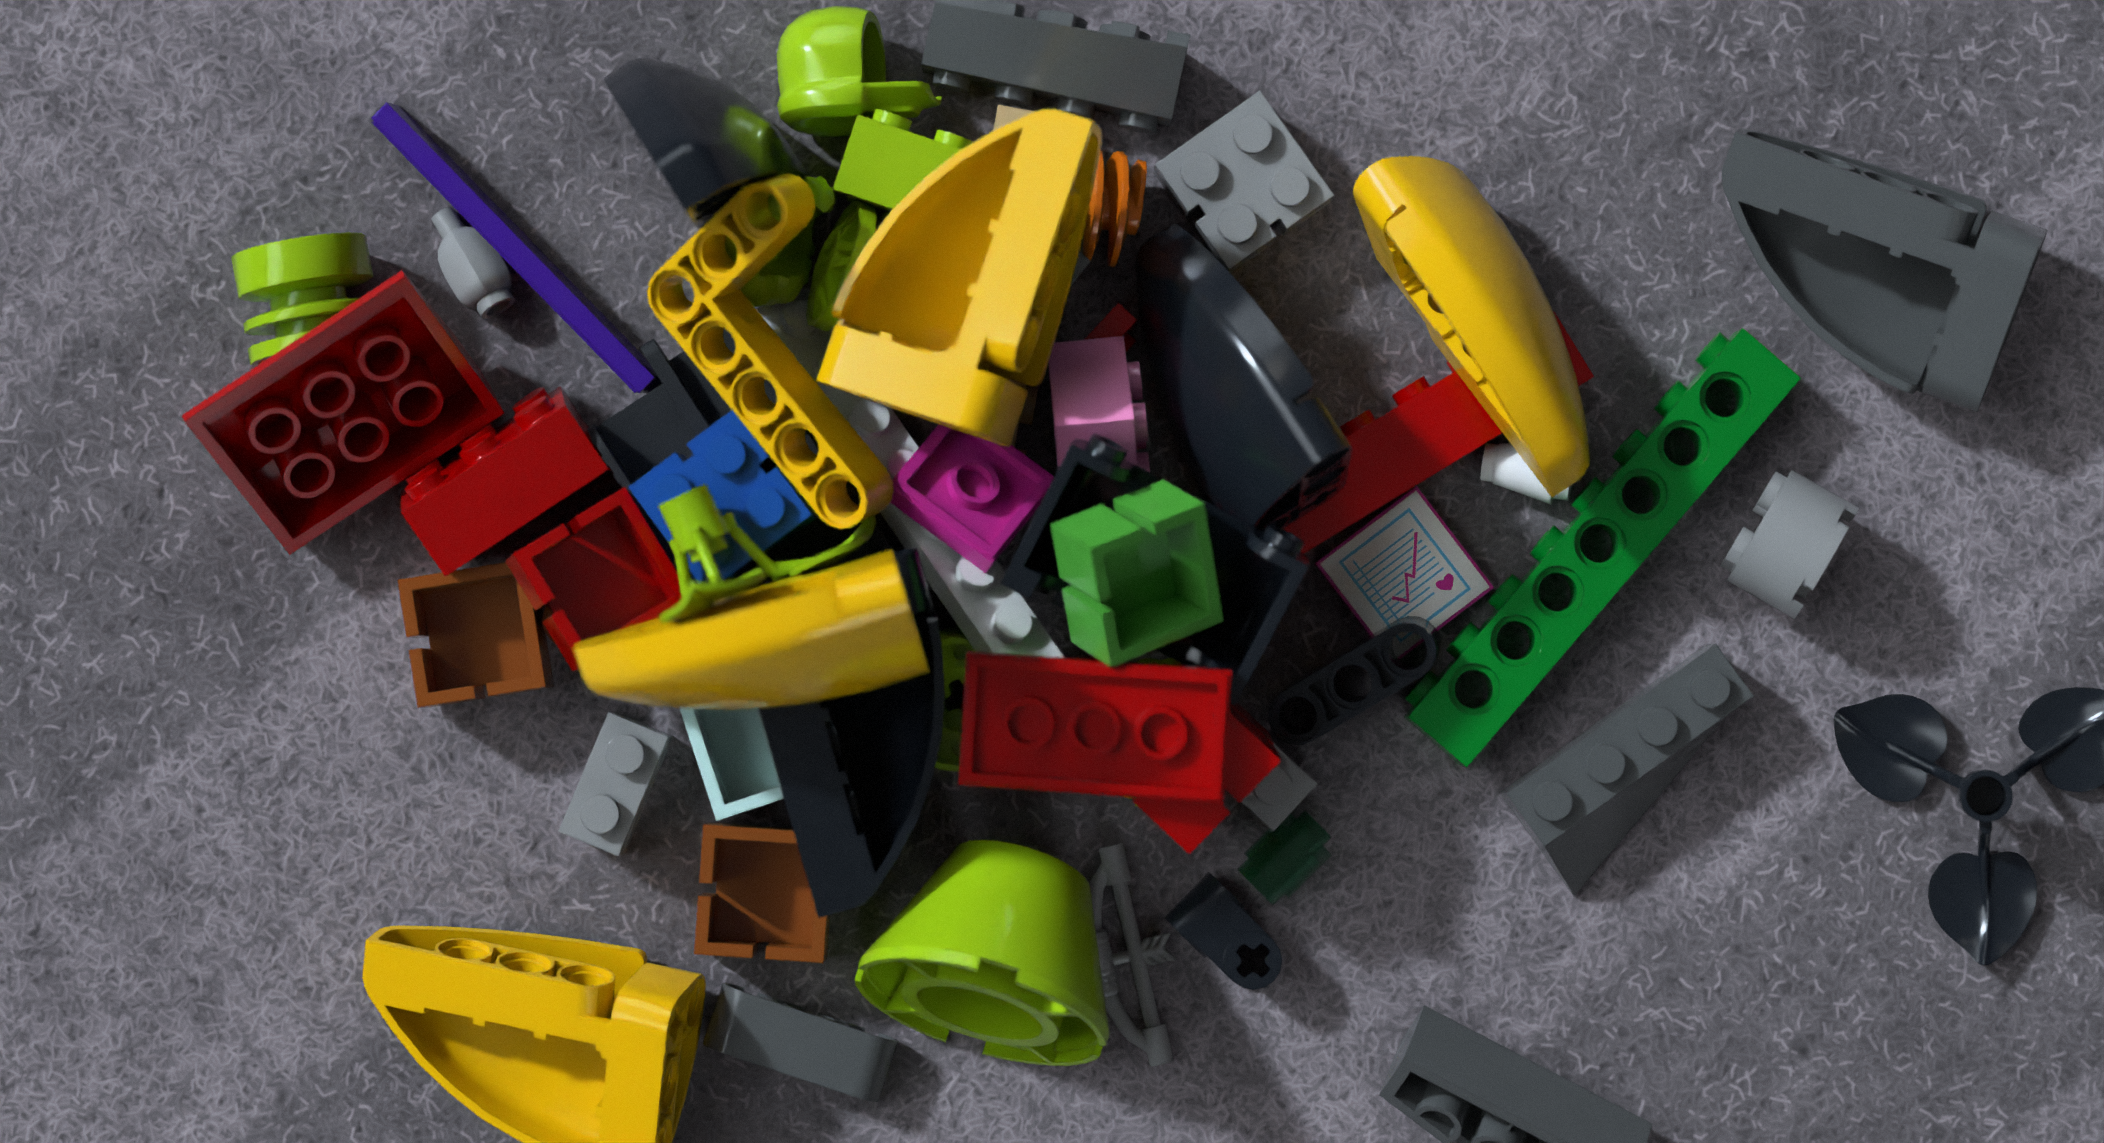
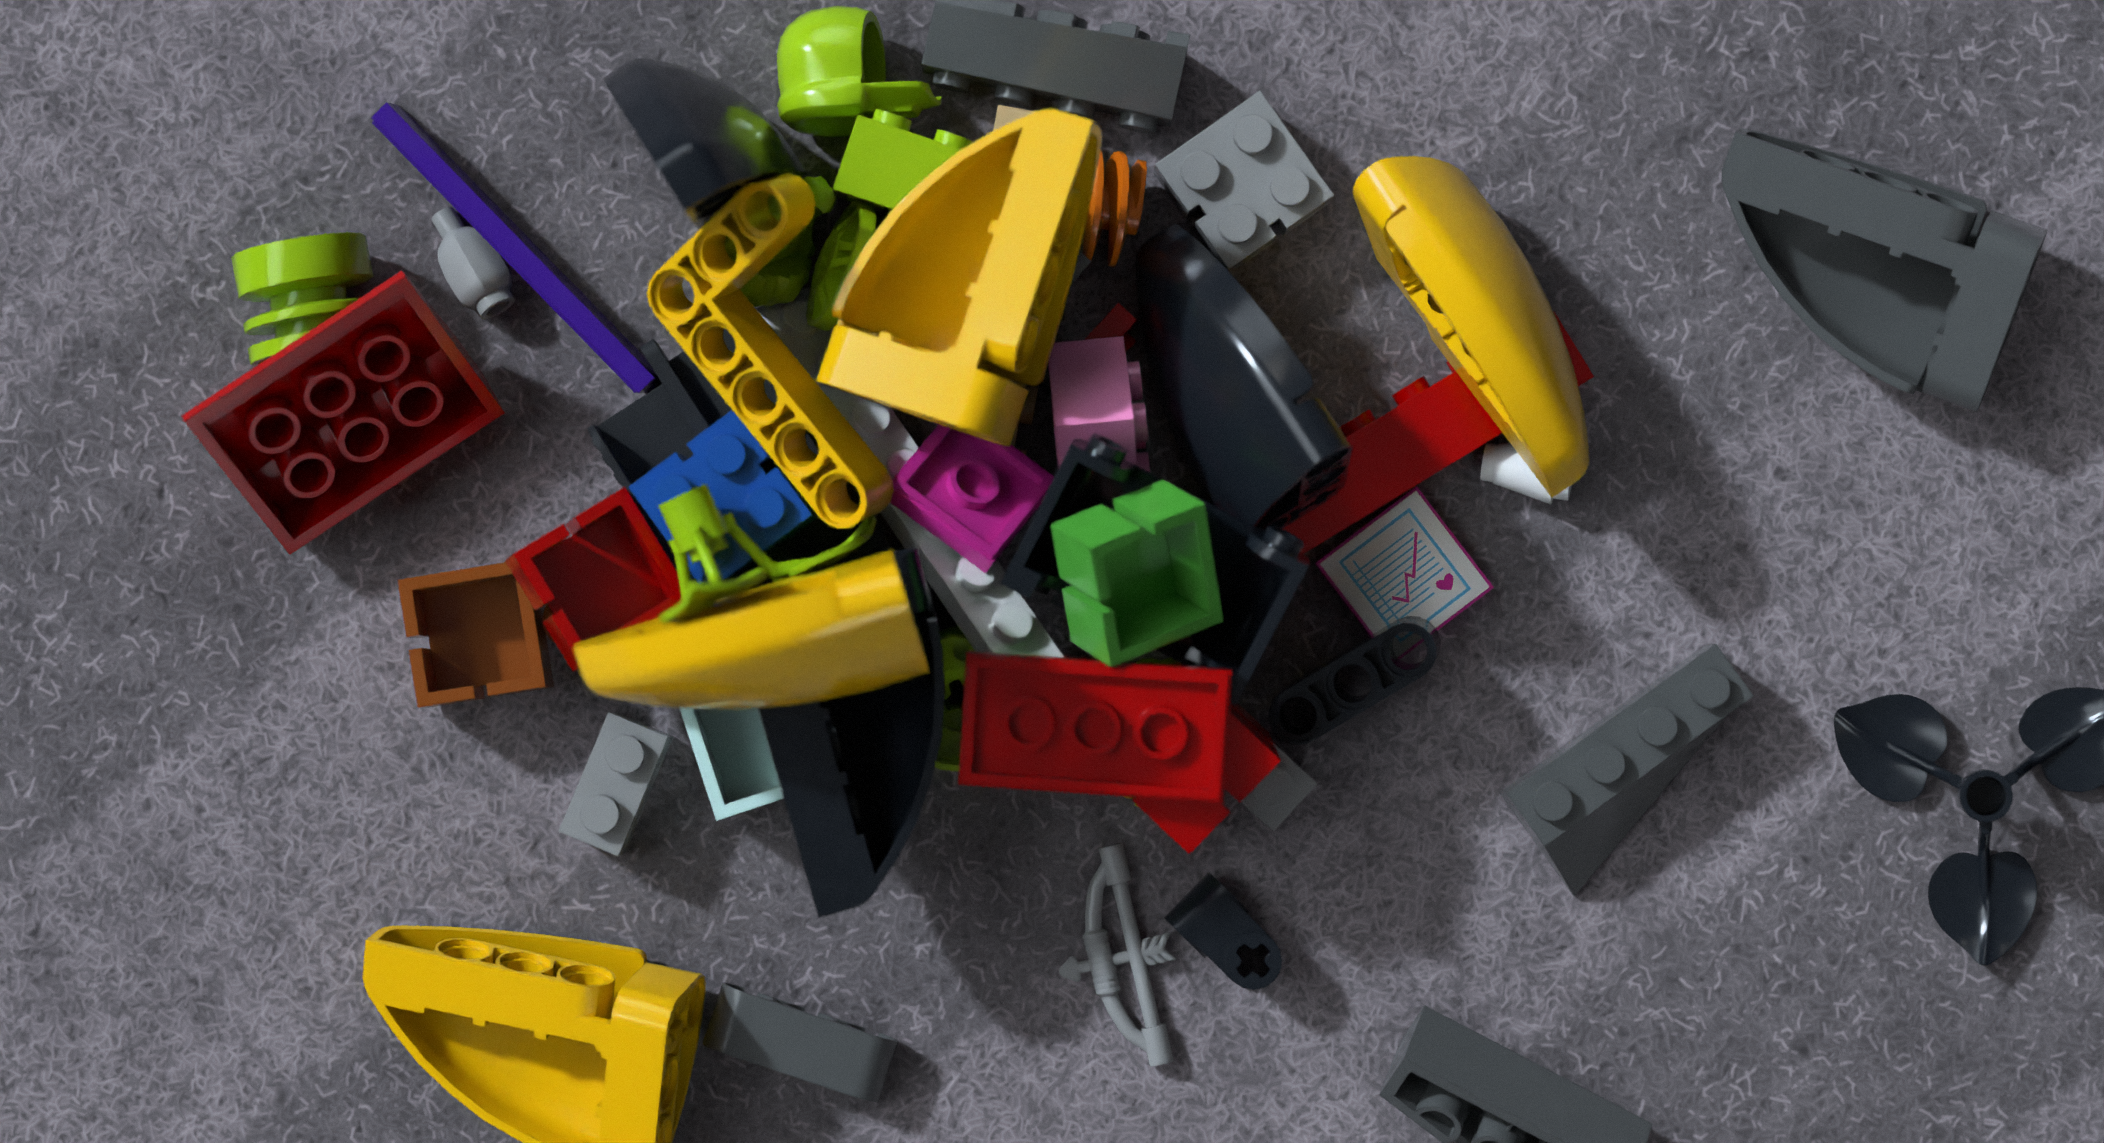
(501, 479): red brick -> none
(757, 896): dark orange piece -> none
(996, 953): lime cone -> none
(1286, 857): clear green brick -> none
(1759, 386): green brick -> none
(1790, 542): light grey brick -> none

